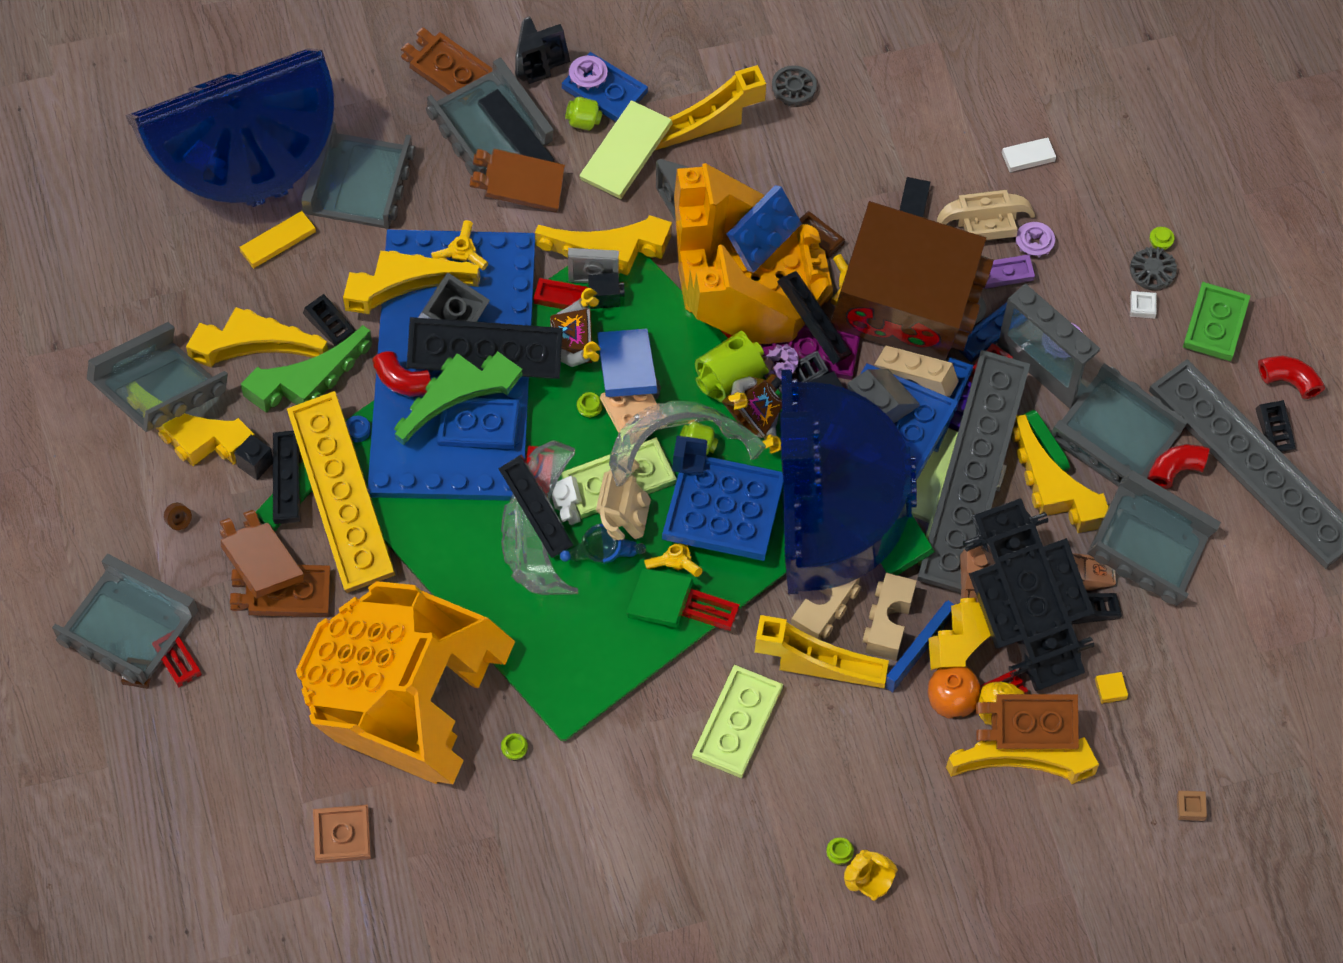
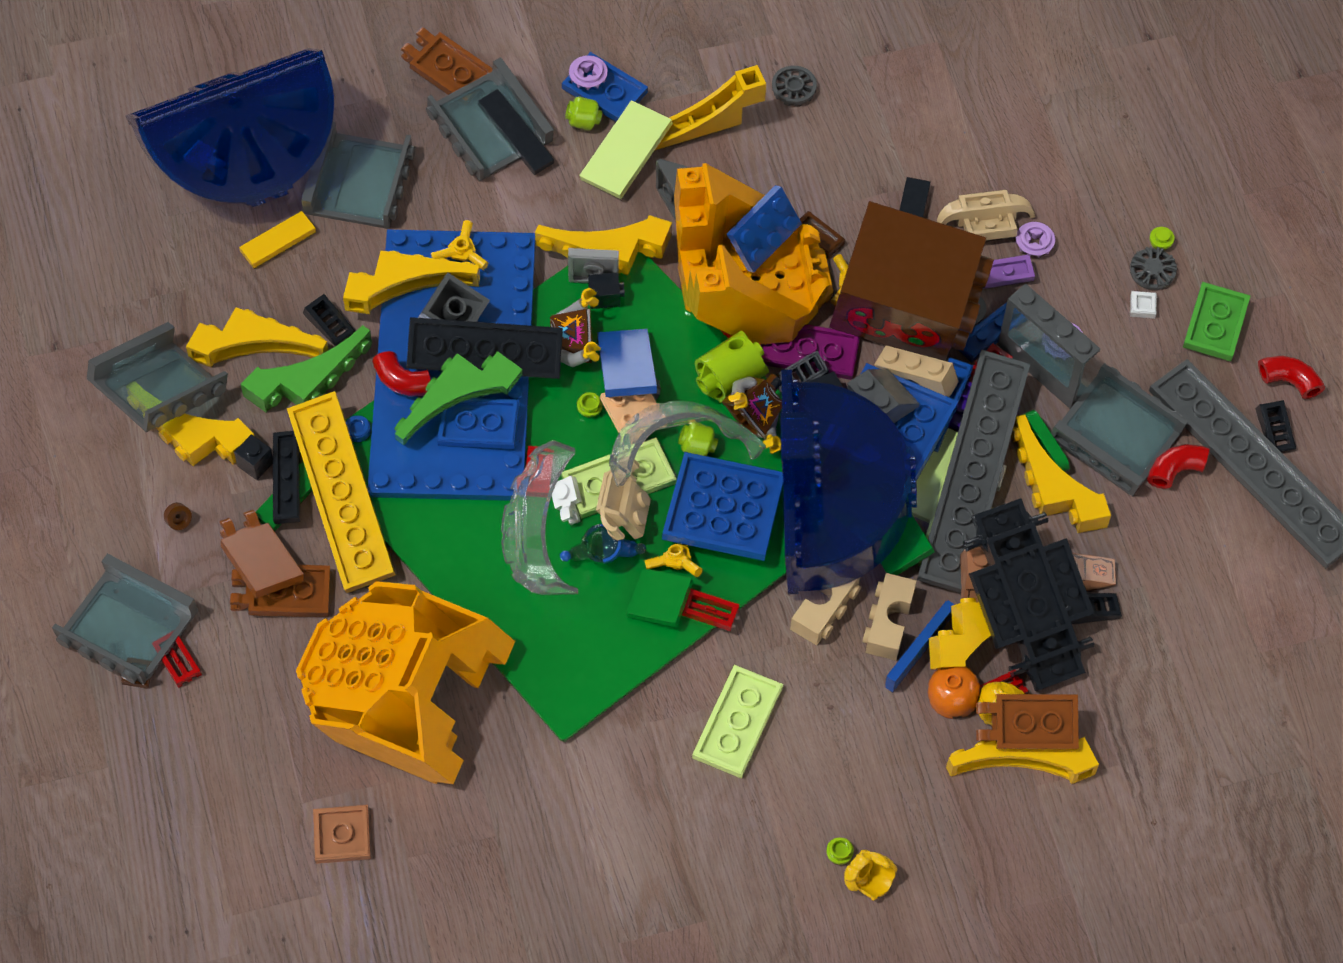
(514, 746): lime plate -> none
(519, 179): dark orange tile -> none
(536, 506): black tile -> none
(539, 51): black piece -> none
(557, 293): red tile -> none
(689, 455): dark blue panel -> none
(785, 353): lavender gear -> none
(814, 317): black tile -> none
(814, 657): yellow arch -> none
(1028, 154): white tile -> none
(1111, 687): yellow tile -> none
(1152, 537): panel -> none
(1191, 805): medium nougat plate -> none

